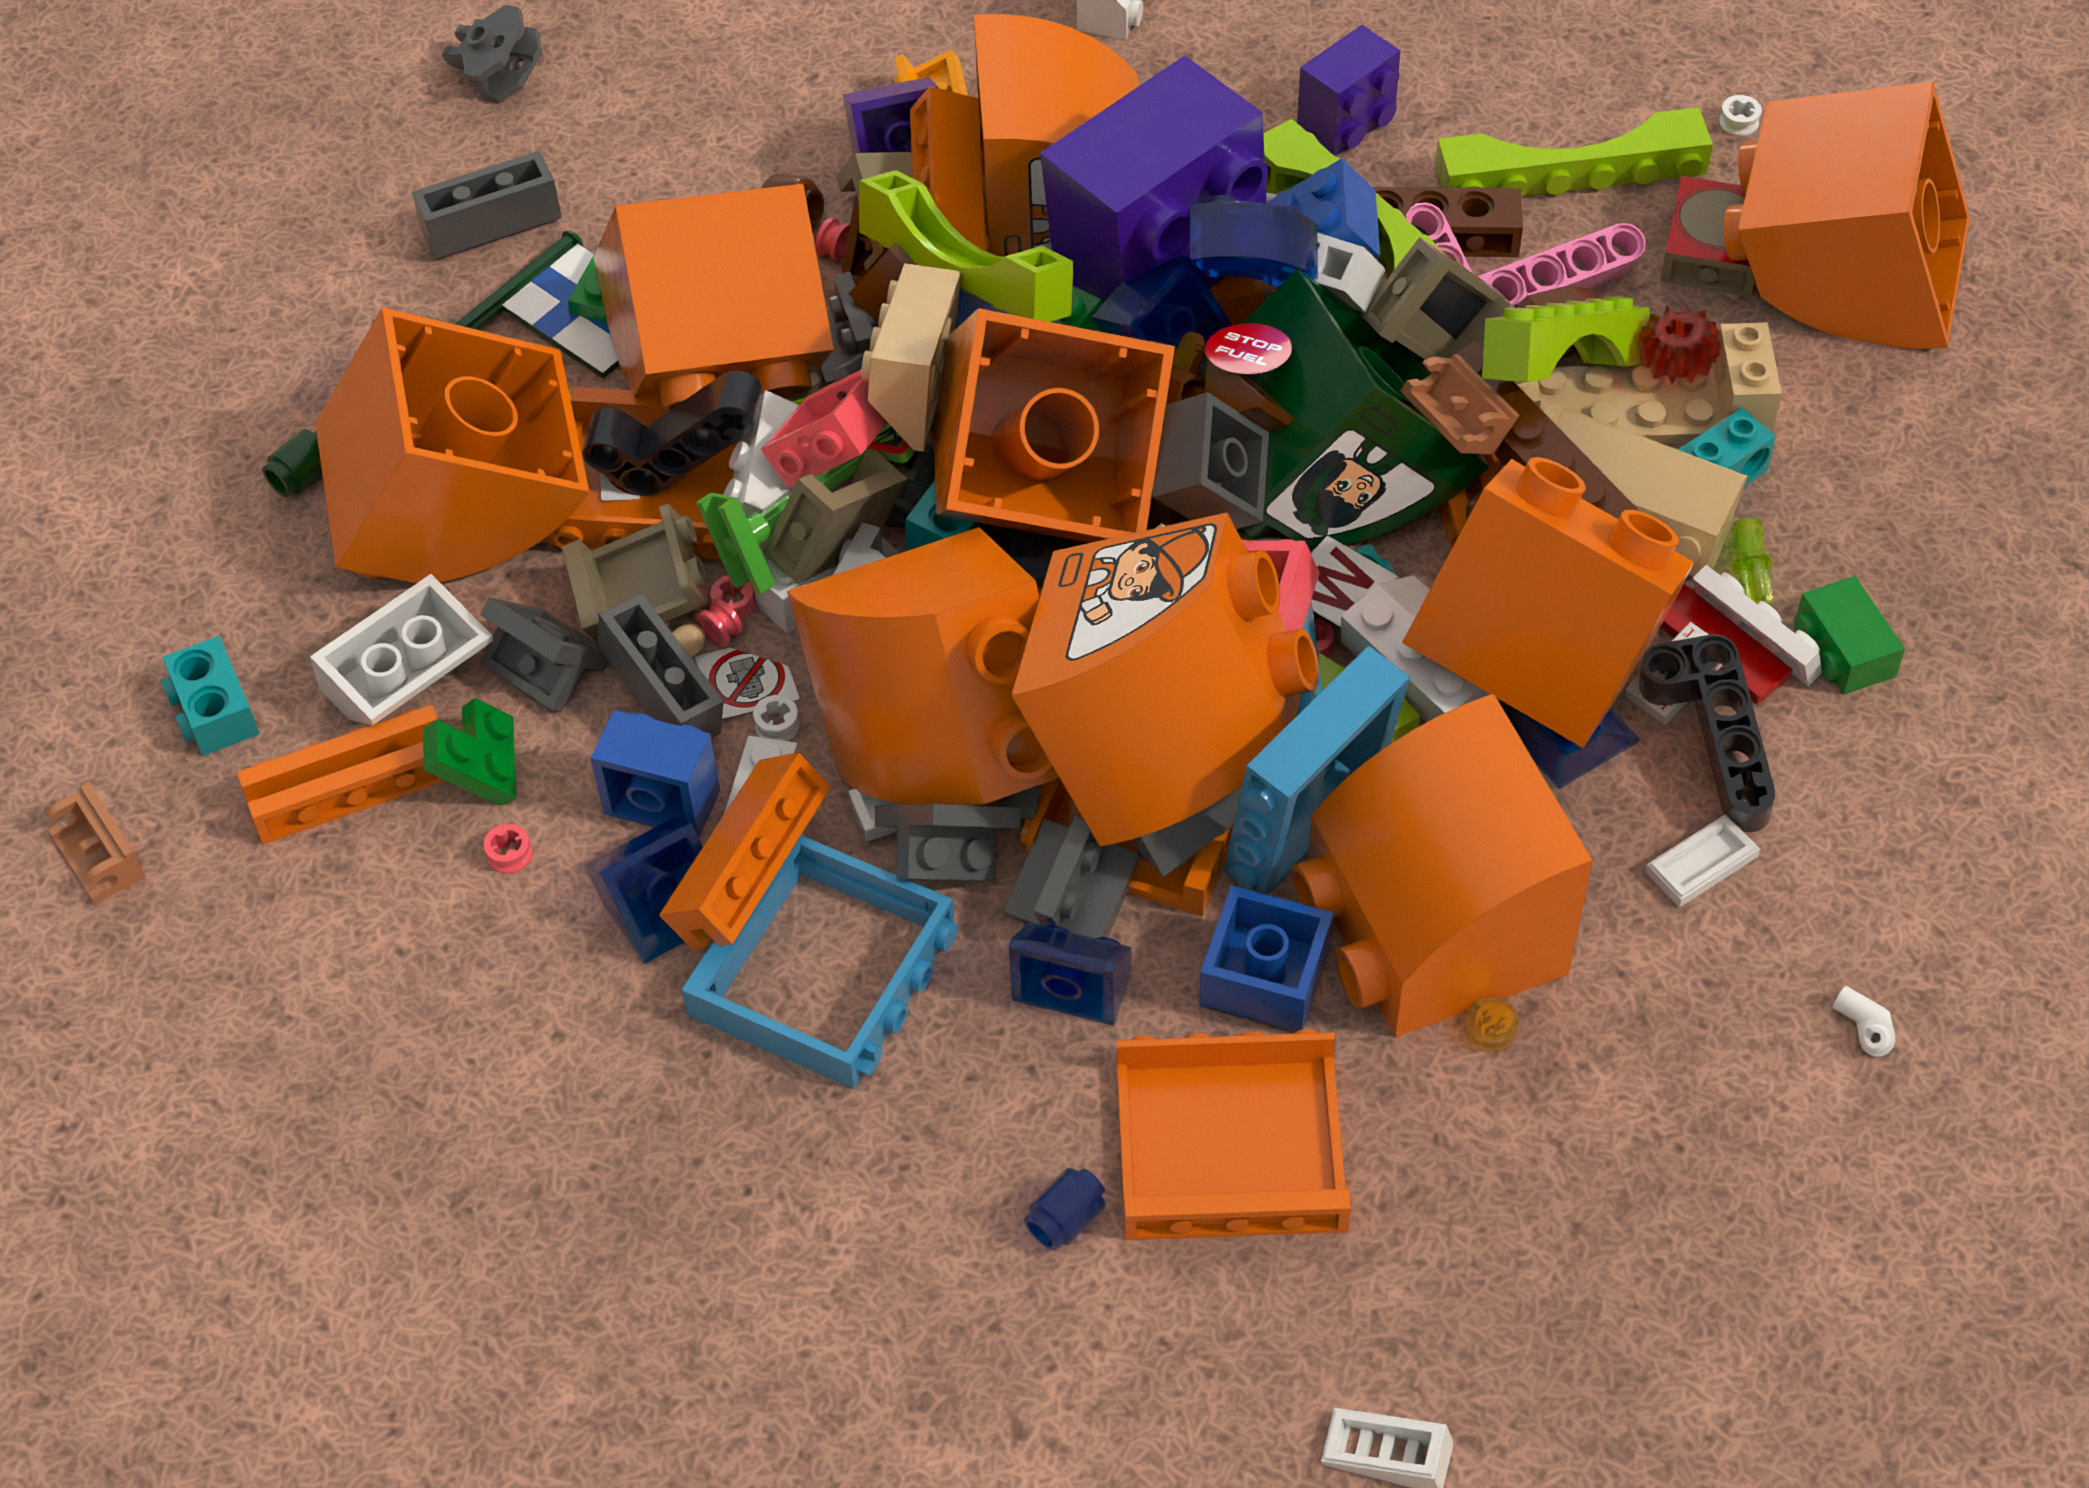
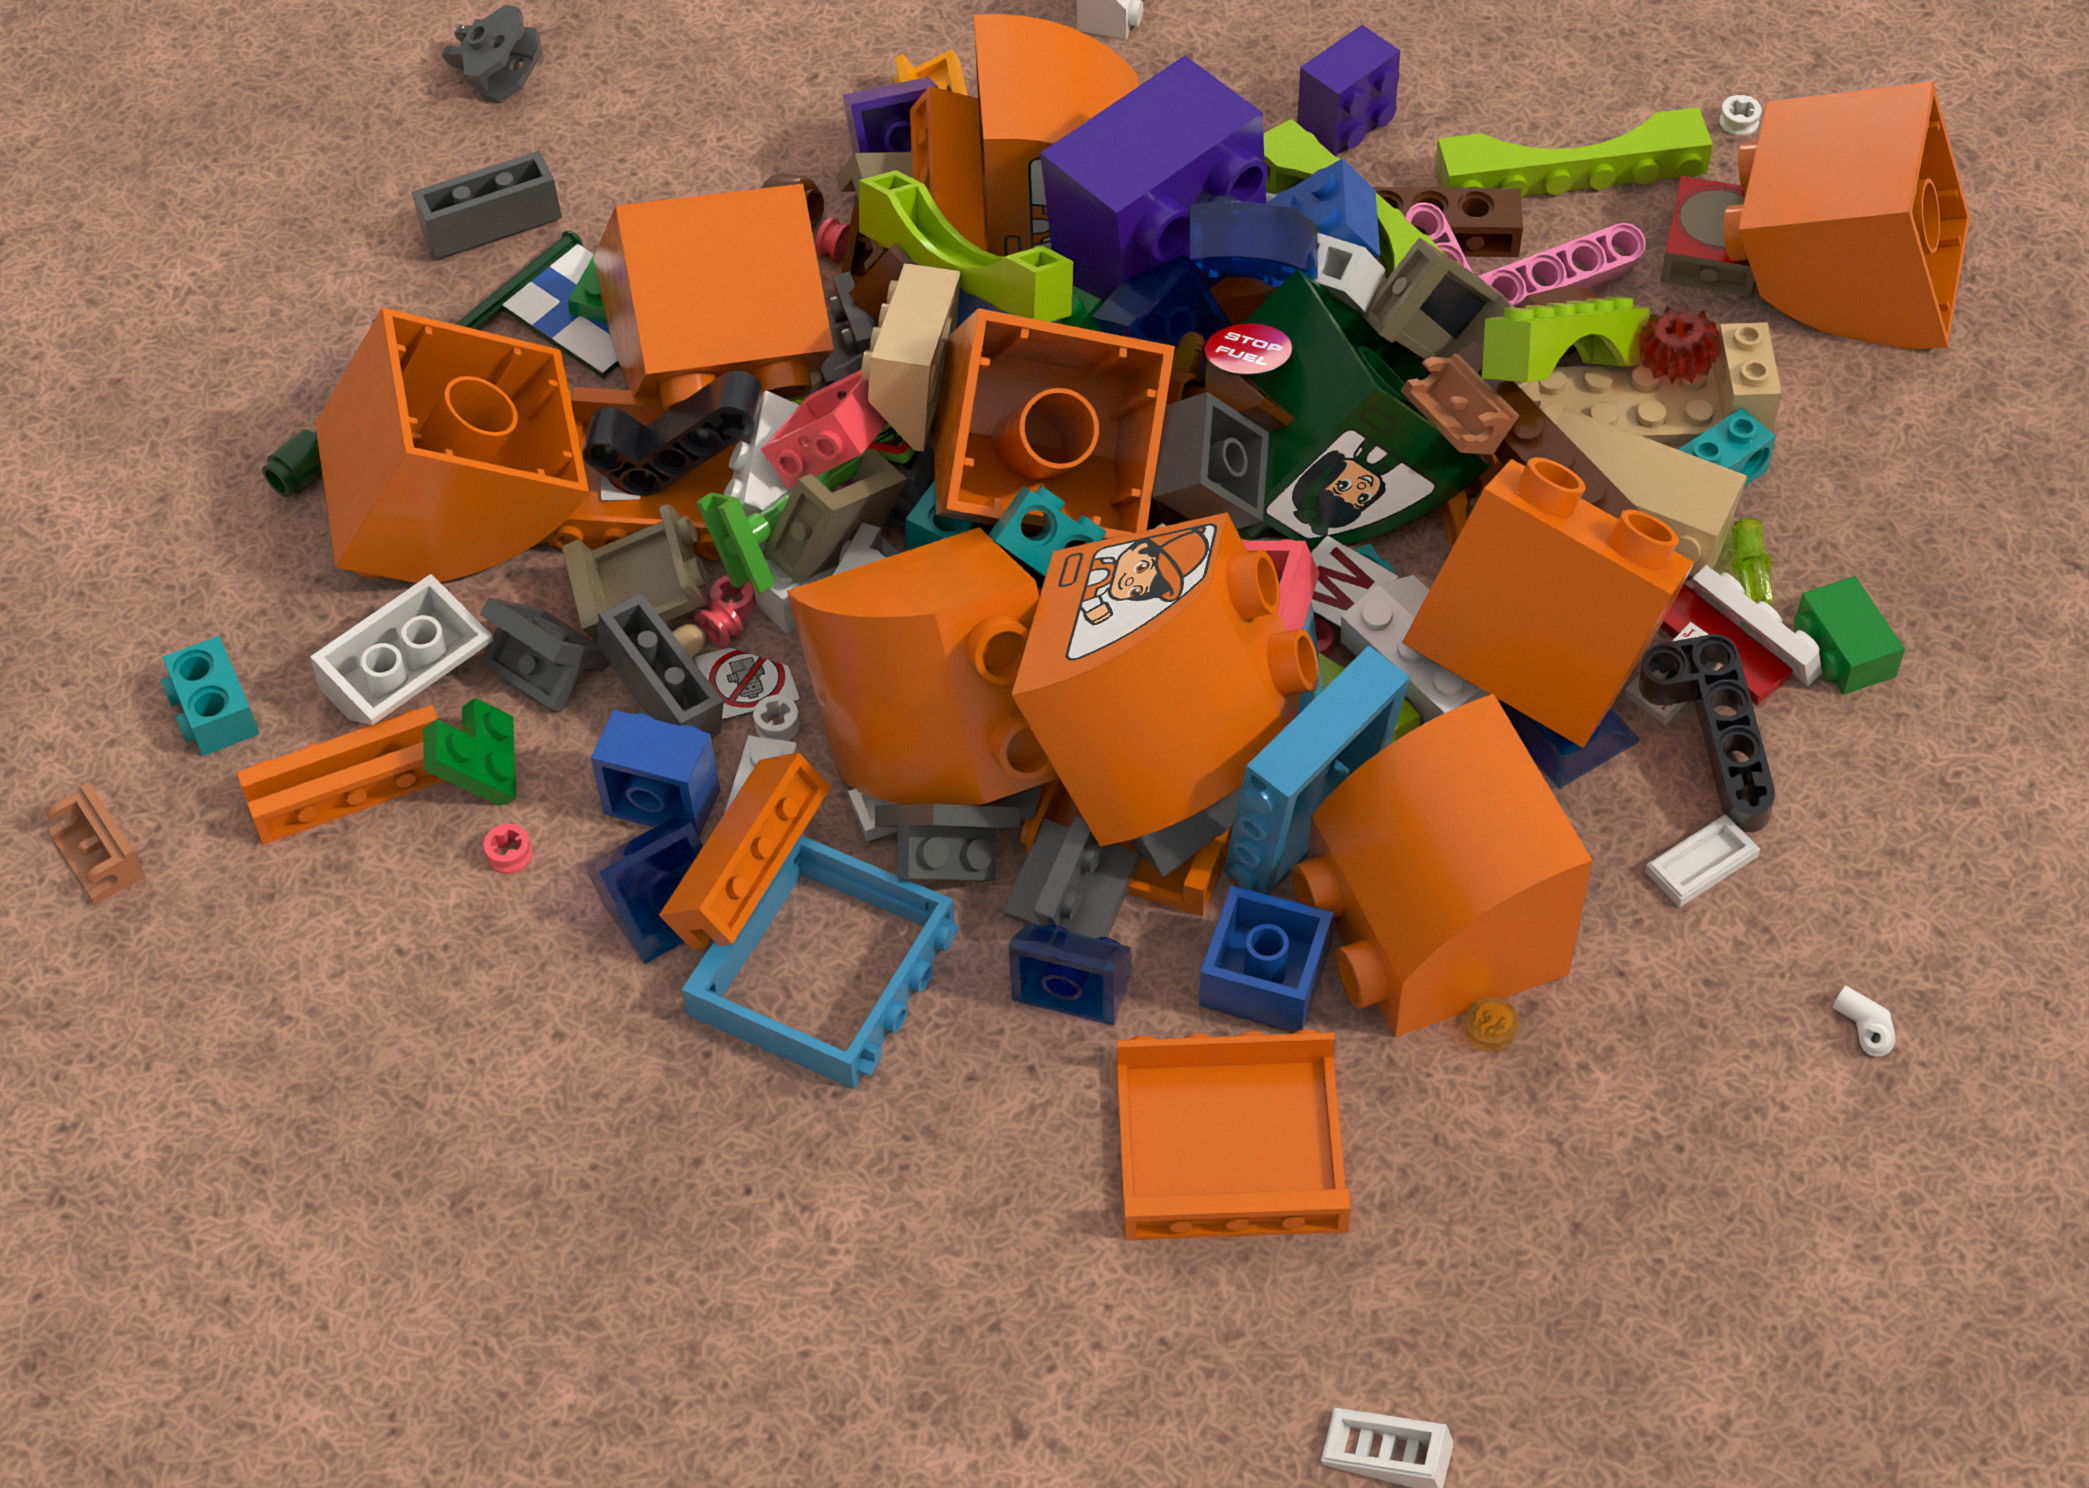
(1056, 533): none -> teal brick
(1065, 1208): clear blue brick -> none

